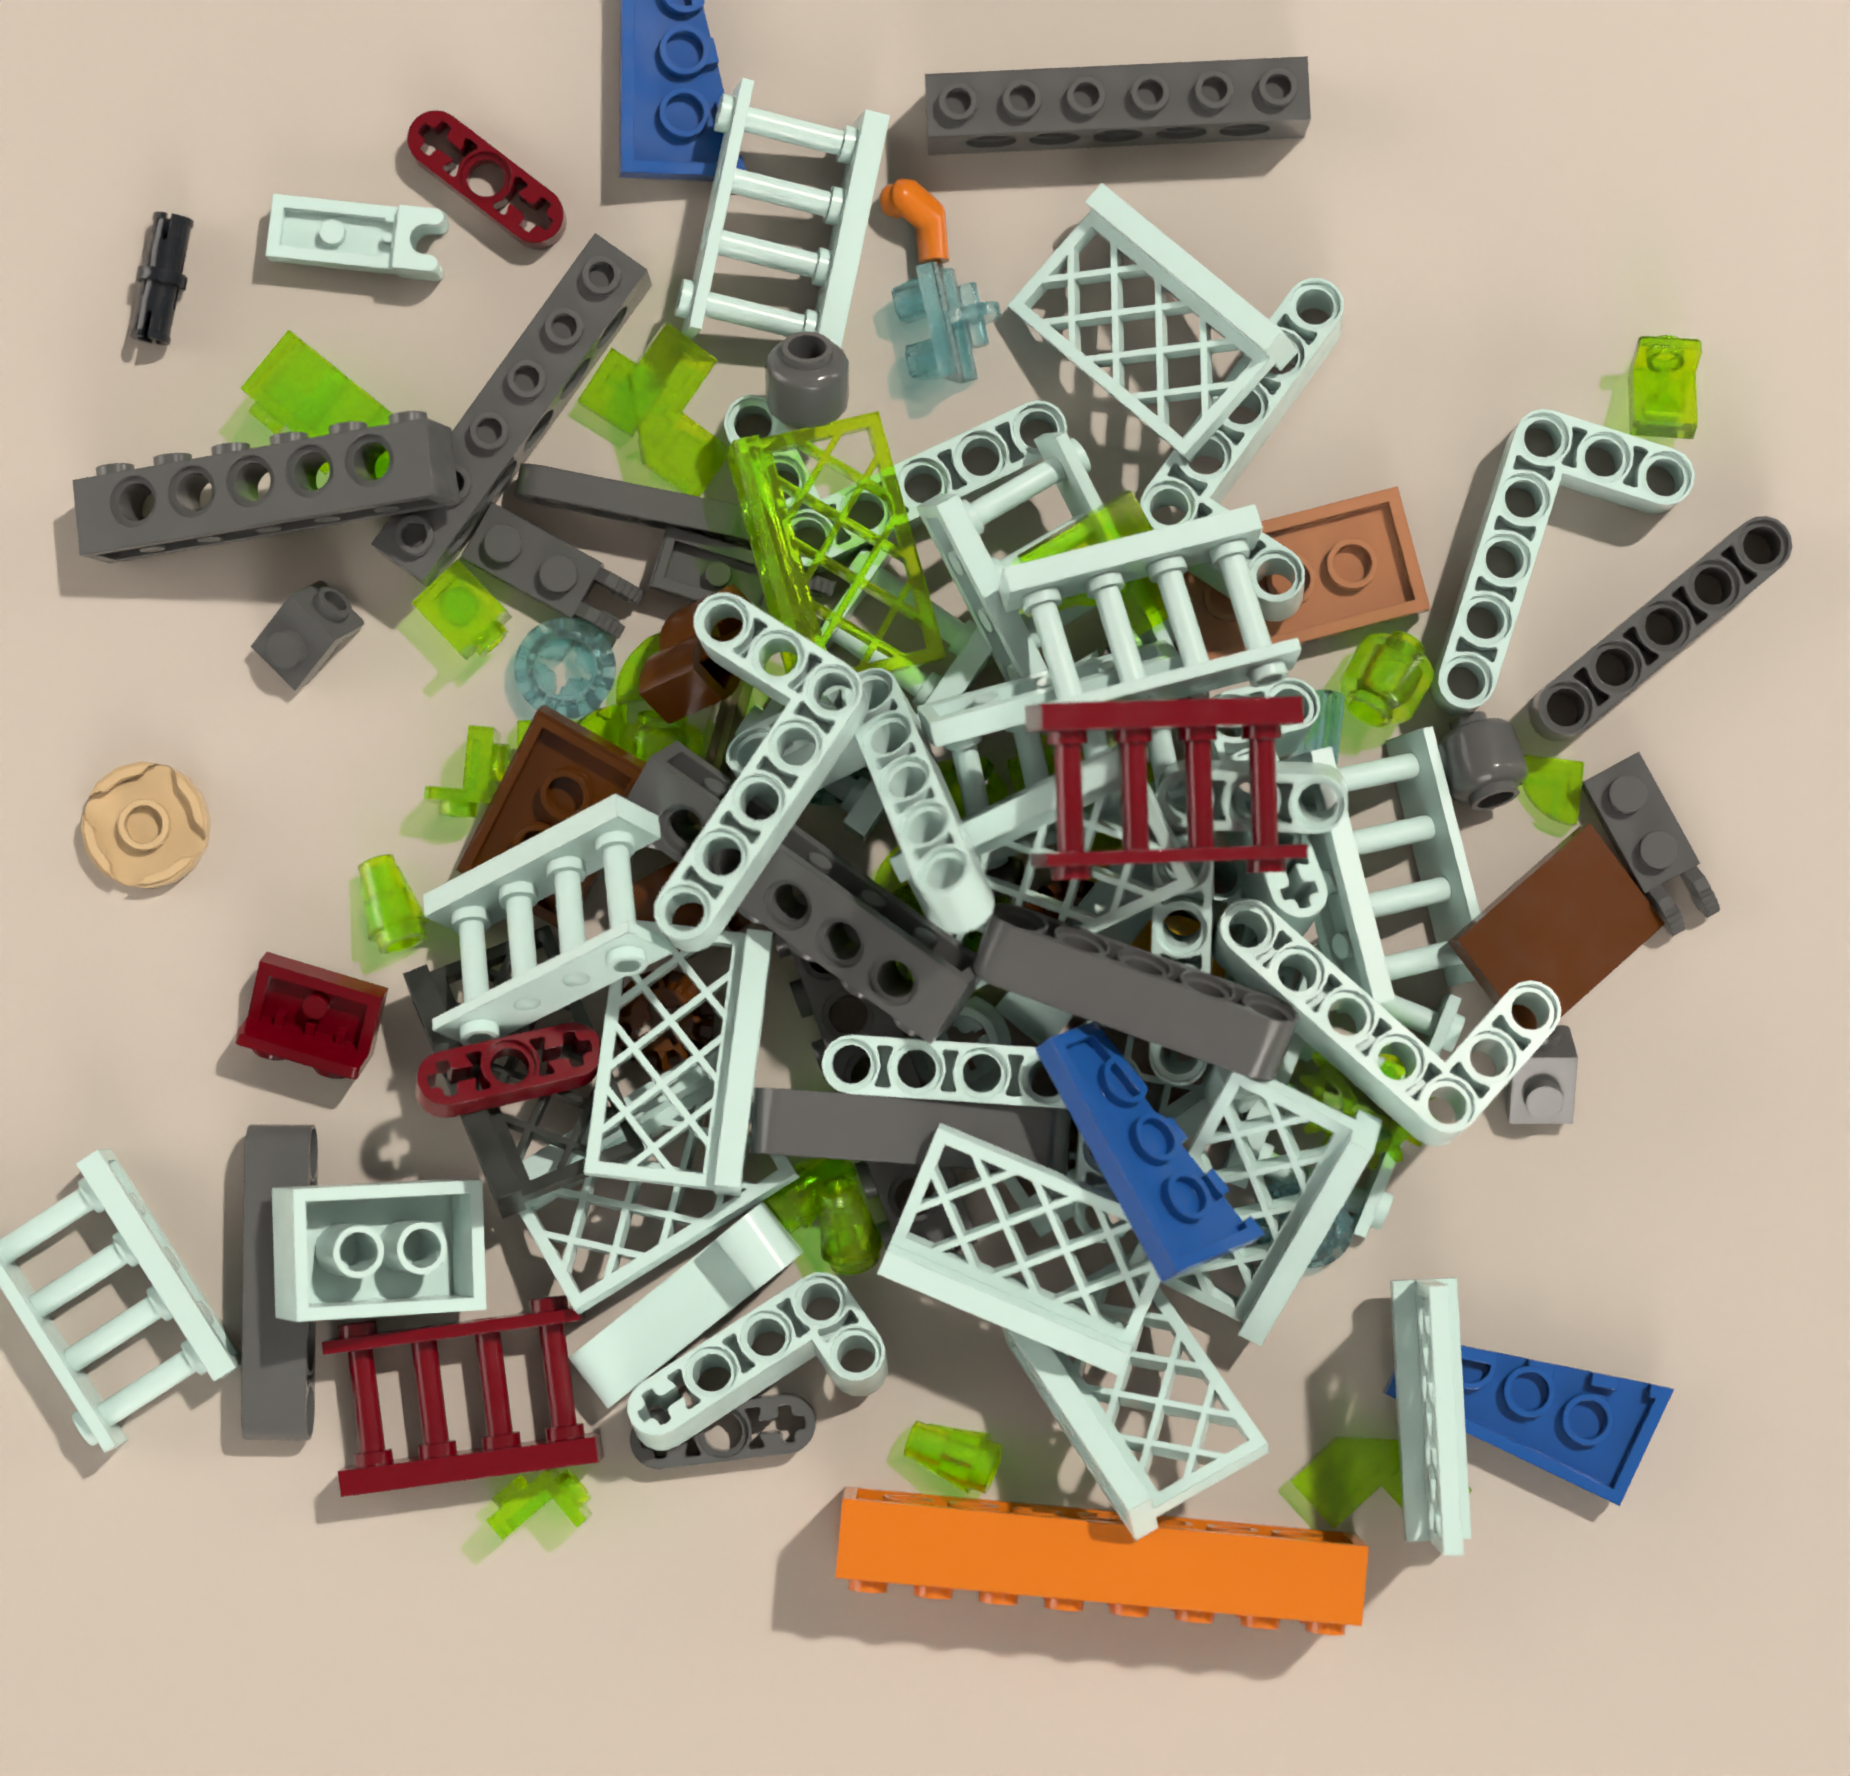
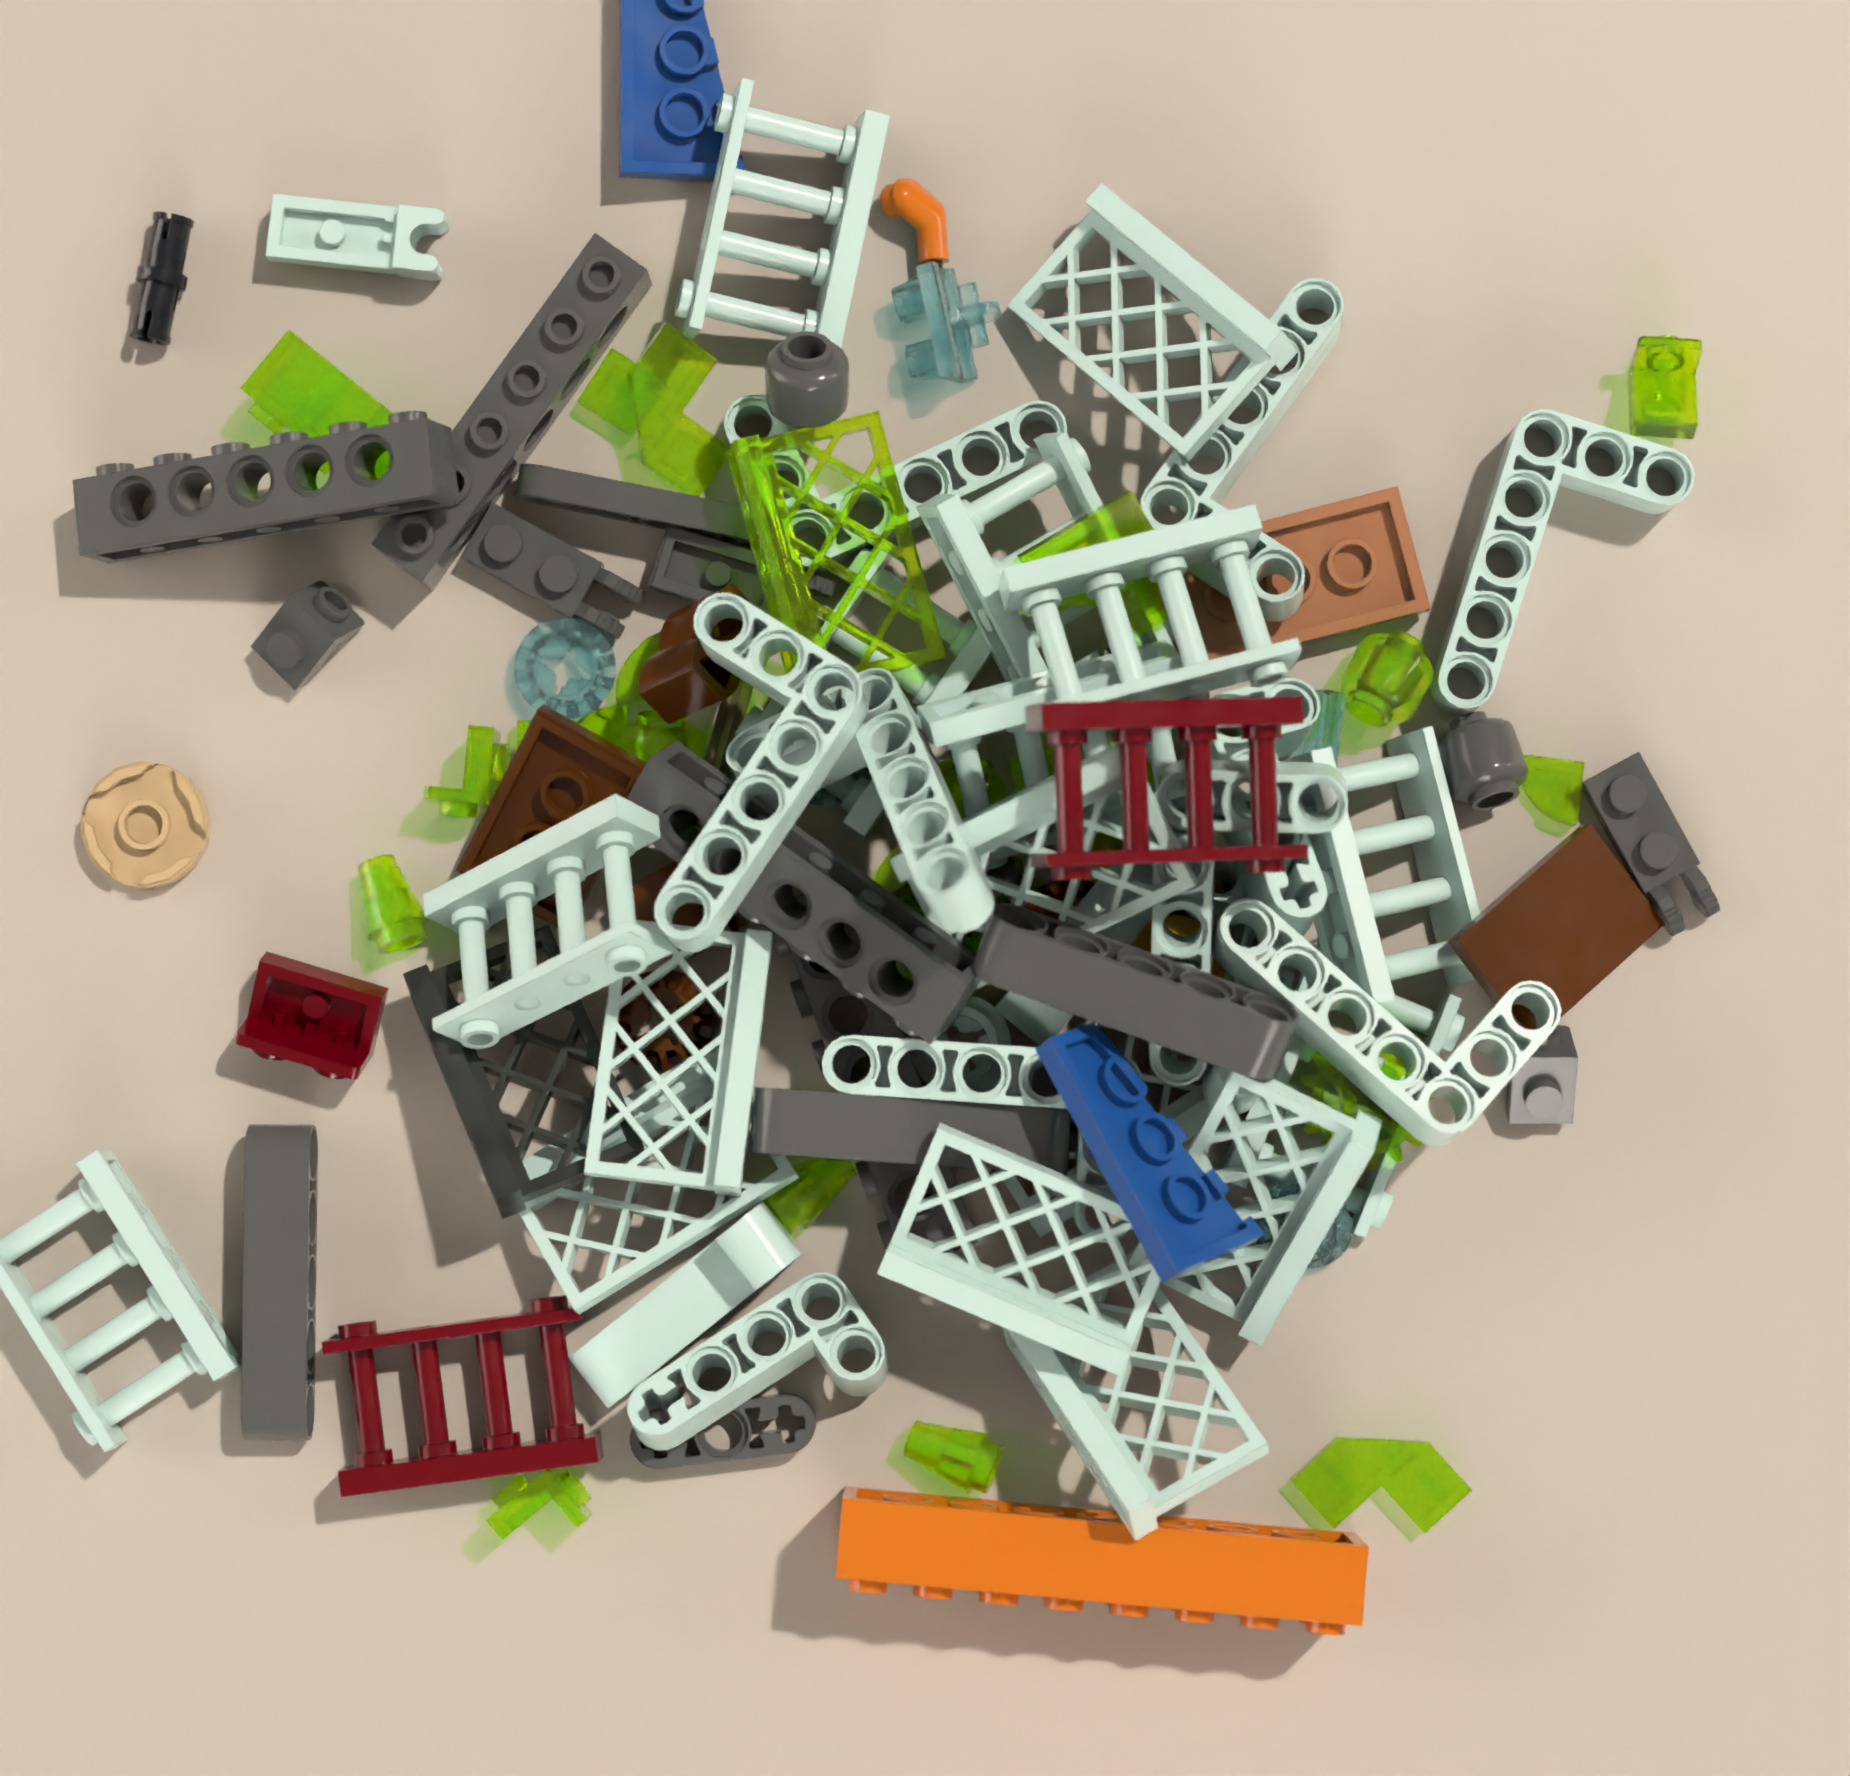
(378, 1249): light aqua brick -> none
(440, 165): dark red beam -> none
(458, 1066): dark red beam -> none
(464, 612): clear neon green bracket -> none
(847, 1229): clear neon green cone -> none
(1117, 105): dark grey brick -> none
(1431, 1412): light aqua fence -> none
(1560, 1417): blue wing -> none
(1687, 615): dark grey beam -> none

